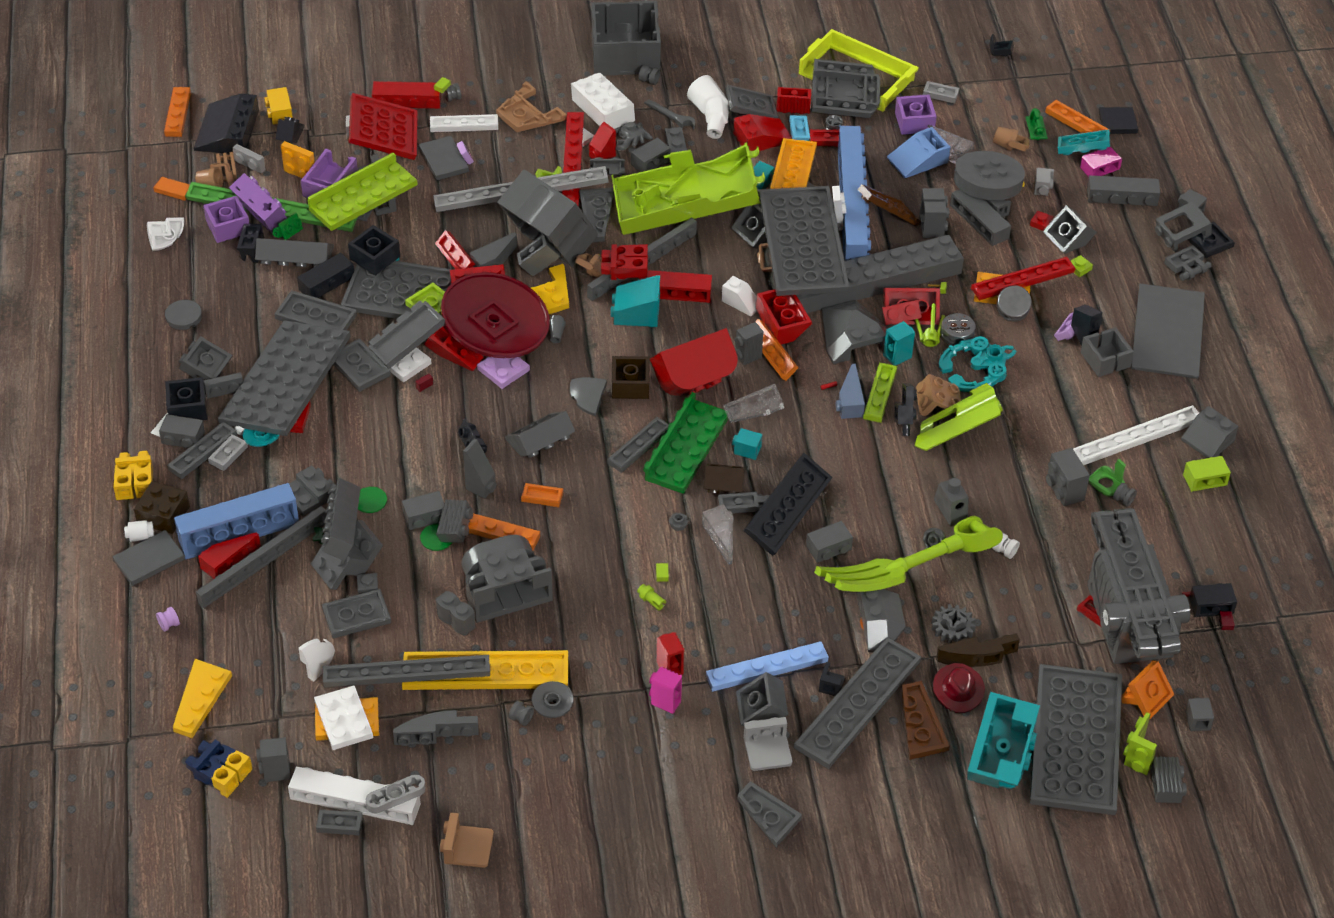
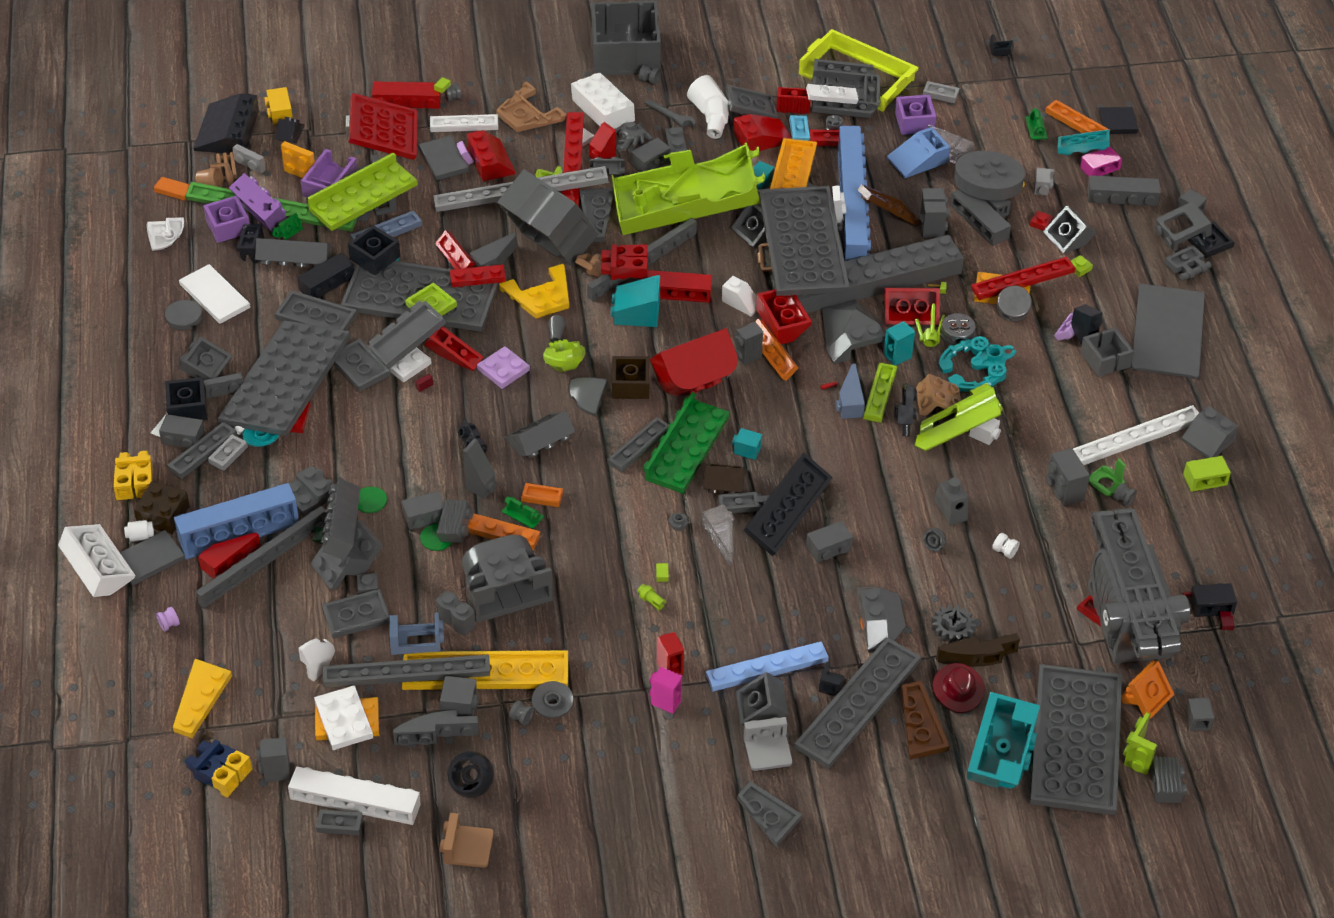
(95, 559): none -> white slope
(177, 112): orange plate -> none
(214, 294): none -> white tile
(391, 801): light grey beam -> none
(396, 225): none -> sand blue plate
(400, 633): none -> sand blue window
(459, 695): none -> dark grey head
(484, 770): none -> black wheel
(489, 156): none -> red slope
(493, 296): dark red dish -> none
(522, 513): none -> green hinge
(537, 255): dark grey brick -> none
(564, 355): none -> lime helmet
(755, 404): clear slope -> none
(832, 94): none -> white plate
(879, 574): lime piece -> none
(901, 312): red plate -> none
(987, 431): none -> white brick
(1007, 139): medium nougat piece -> none

